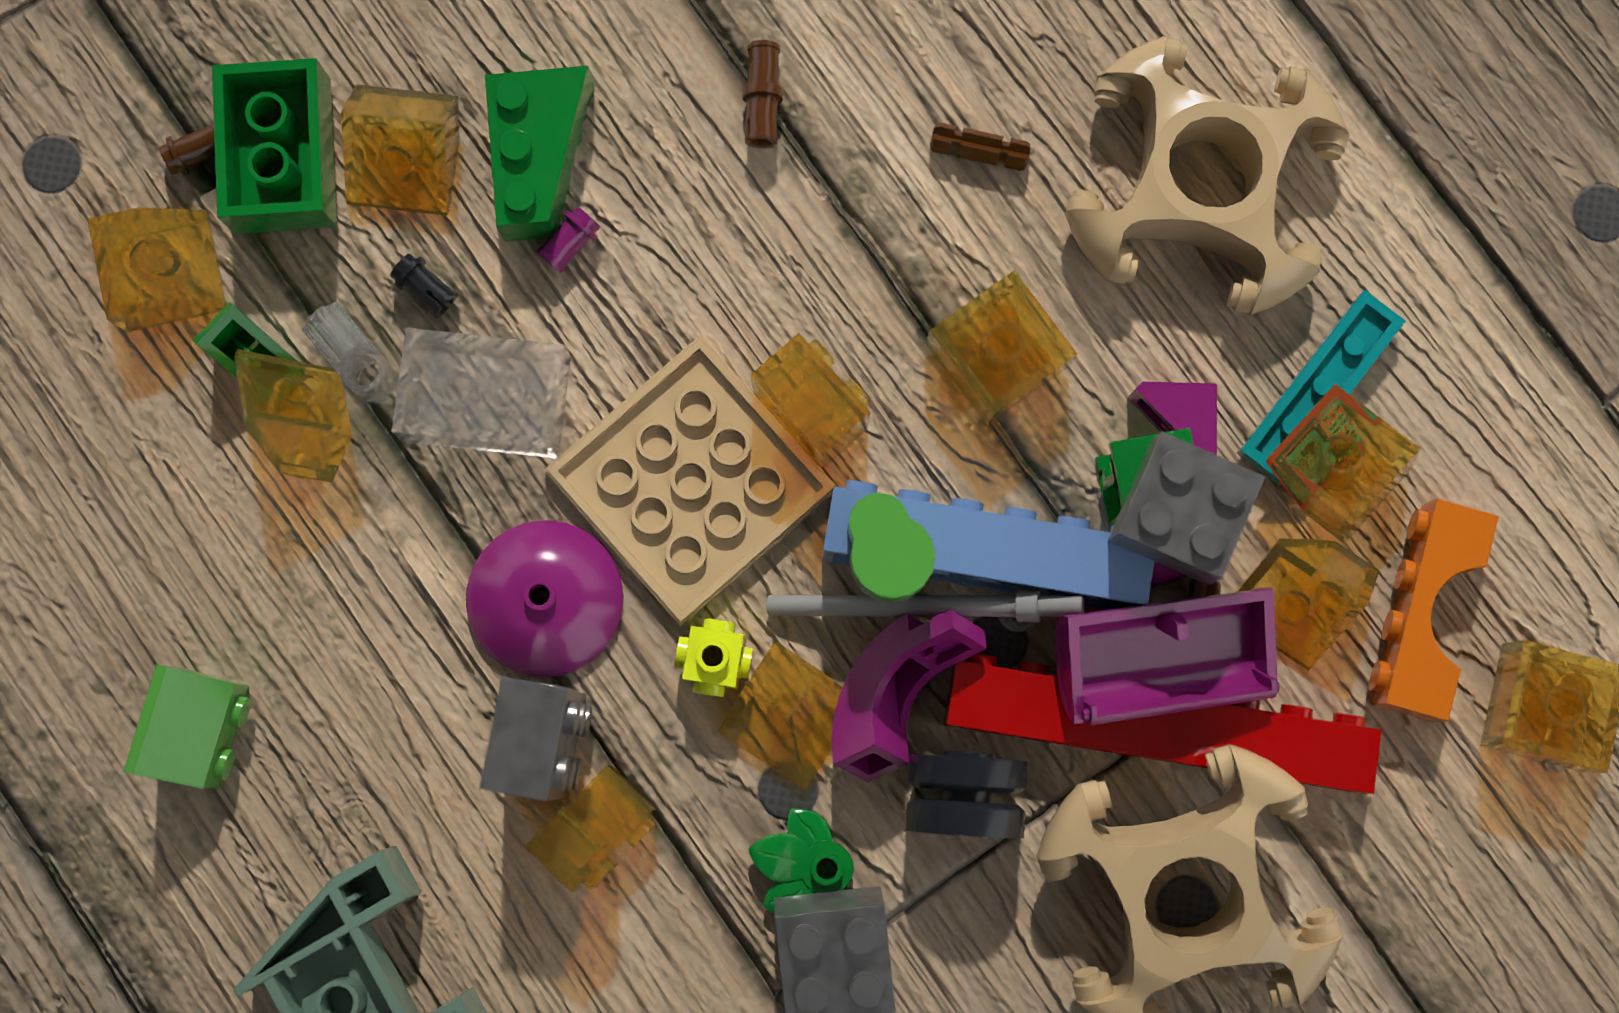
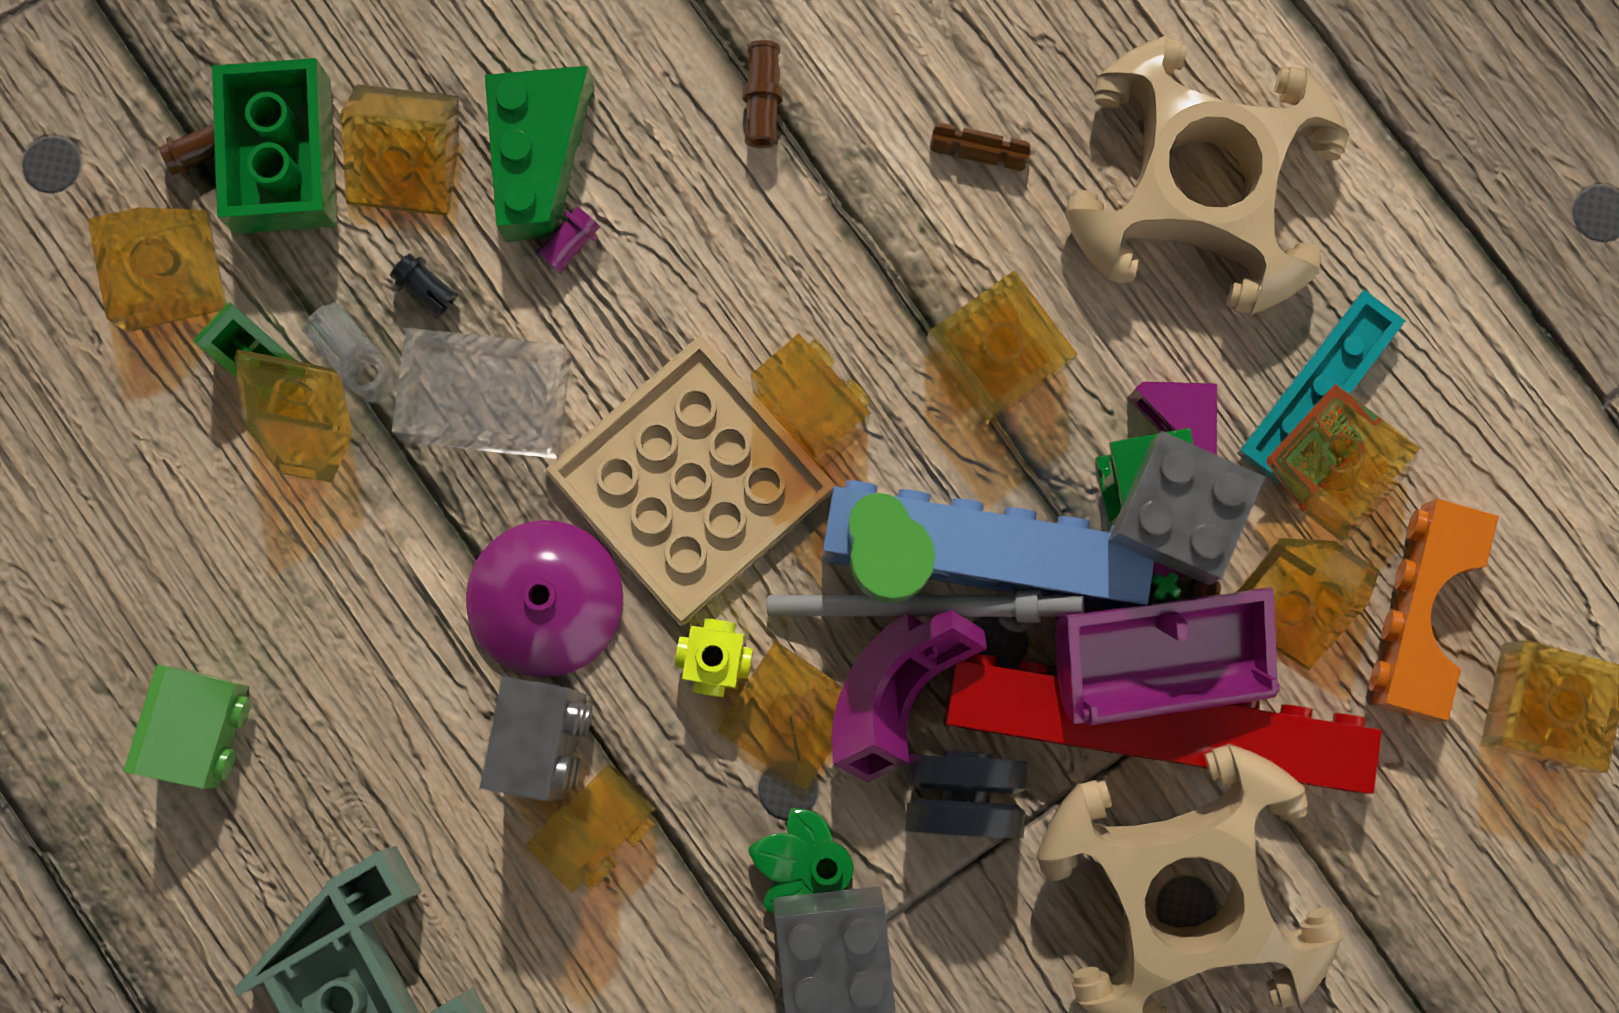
(1163, 588): none -> green axle

